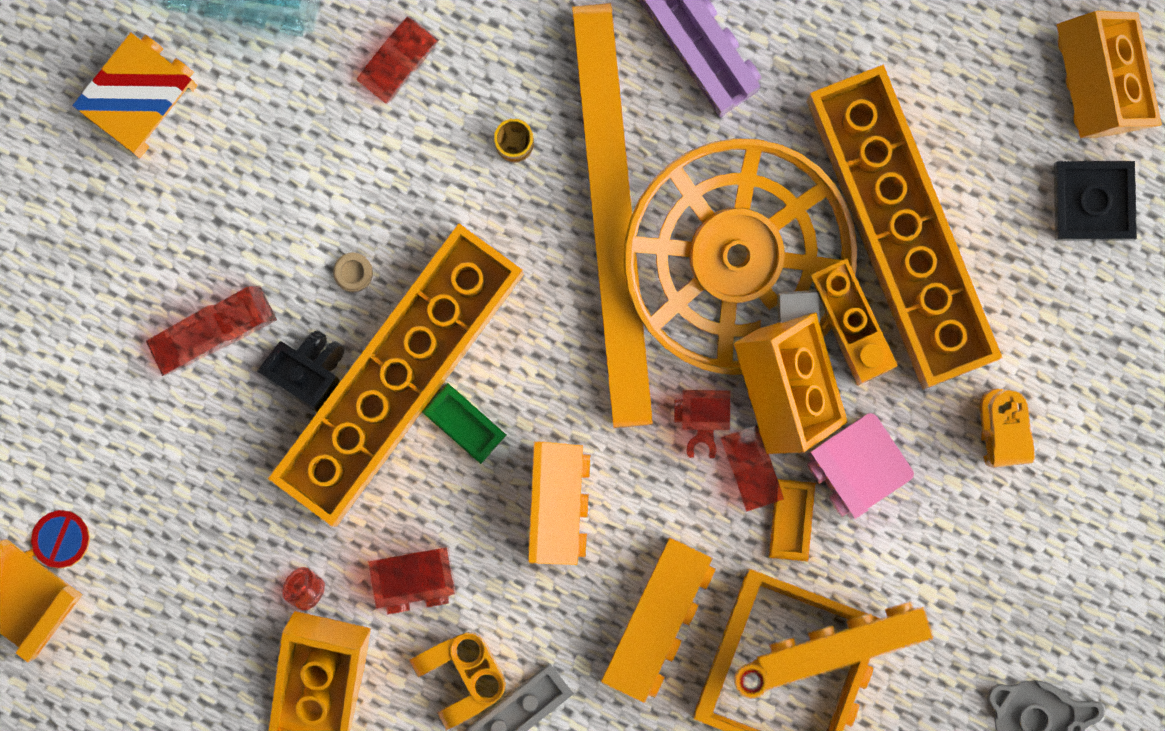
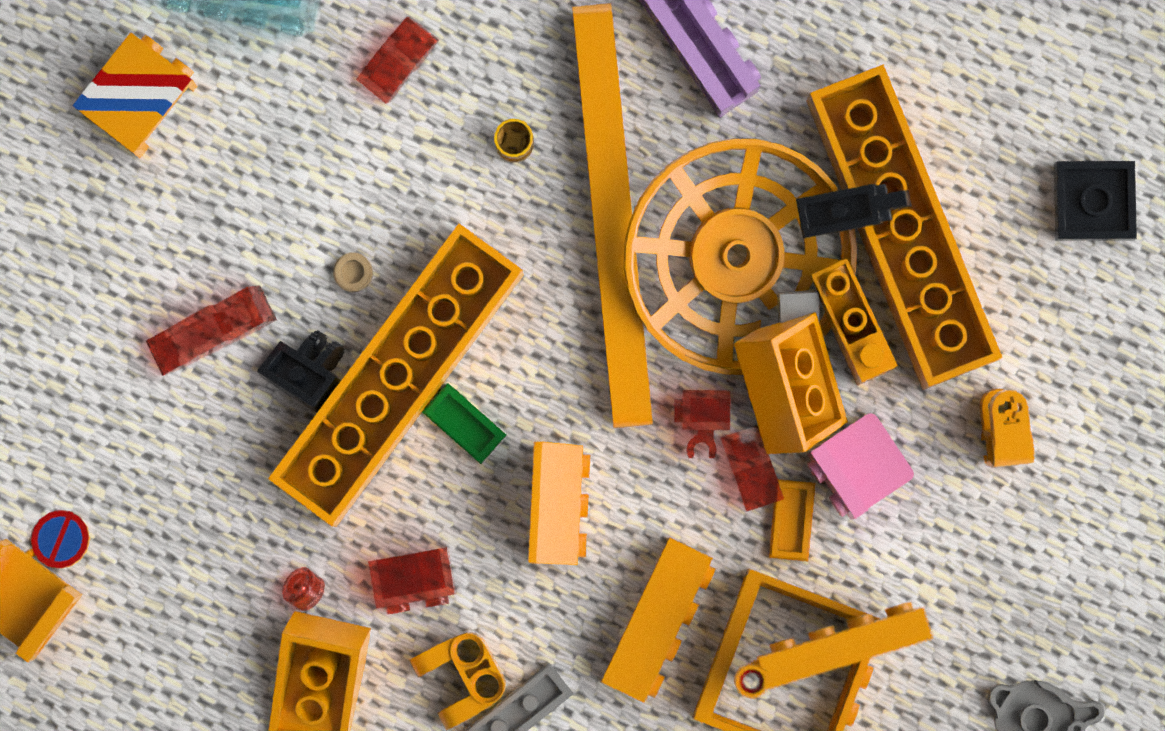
(848, 209): none -> black hinge
(1108, 73): light orange slope -> none

